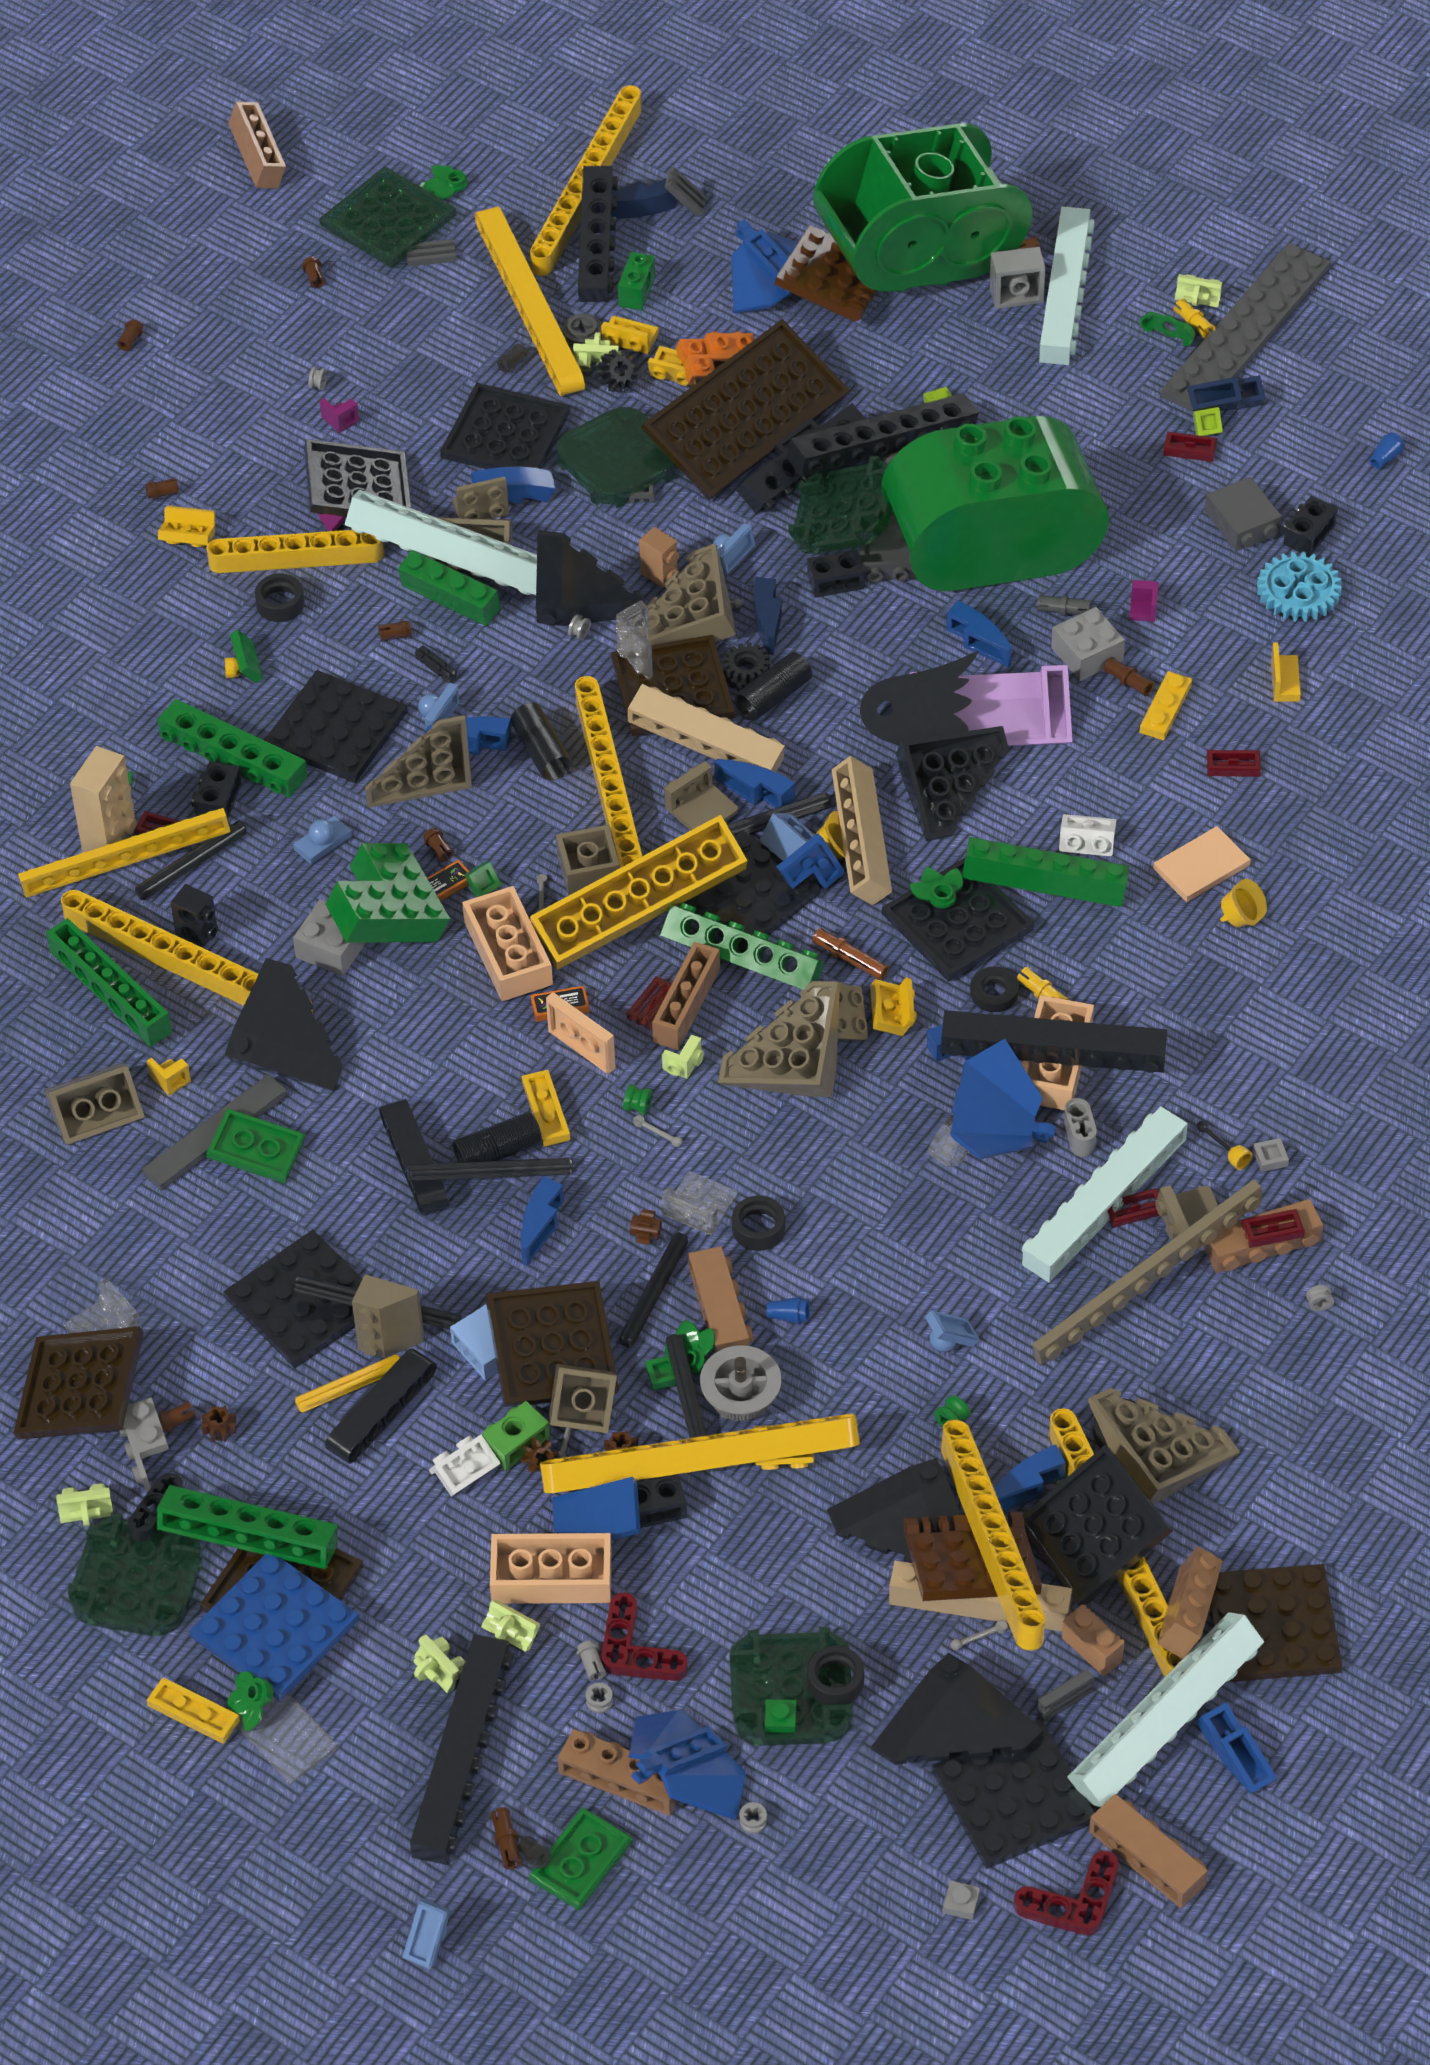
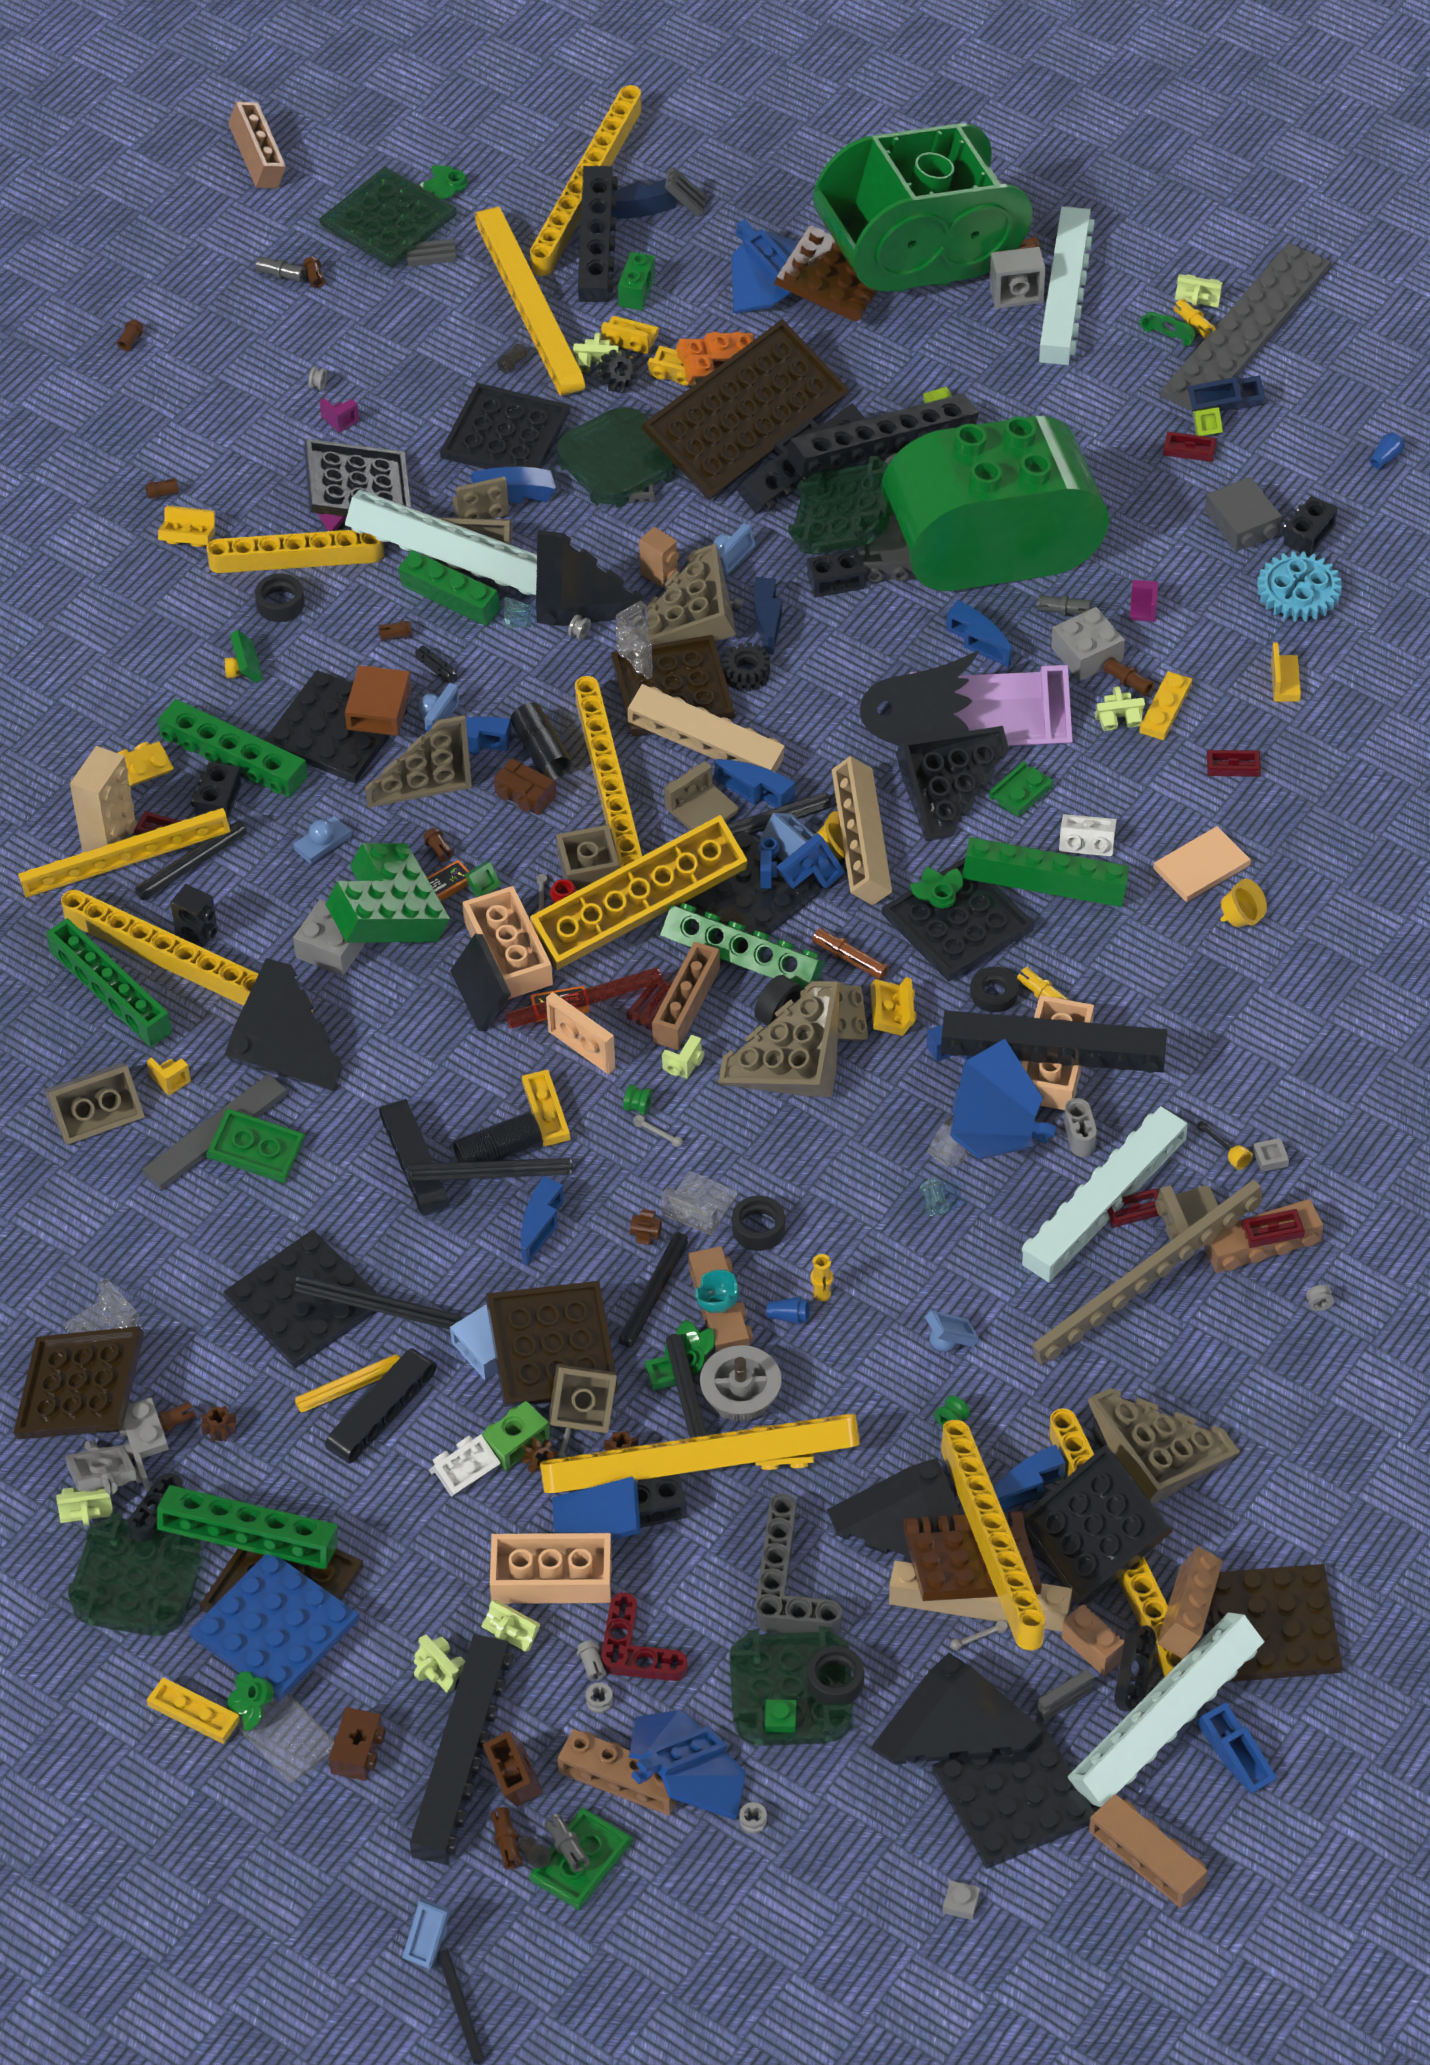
(100, 1468): none -> light grey plate
(146, 762): none -> yellow bracket
(281, 269): none -> dark grey pin
(356, 1744): none -> reddish brown brick
(378, 700): none -> dark orange brick
(386, 1317): dark tan slope -> none
(461, 2007): none -> black bar
(480, 982): none -> black tile
(512, 1768): none -> reddish brown brick
(516, 613): none -> clear light blue slope
(524, 787): none -> reddish brown brick
(562, 889): none -> red cone
(567, 1843): none -> dark grey pin
(587, 996): none -> clear red axle
(589, 324): dark grey gear -> none
(717, 1291): none -> teal hair
(768, 849): none -> blue plate
(772, 686): black piece -> none
(774, 996): none -> black tyre
(777, 1575): none -> dark grey beam
(821, 1277): none -> yellow pin
(935, 1197): none -> clear light blue bush
(1021, 789): none -> green plate
(1075, 1909): dark red beam -> none
(1119, 706): none -> yellowish green hips
(1146, 1649): none -> black beam

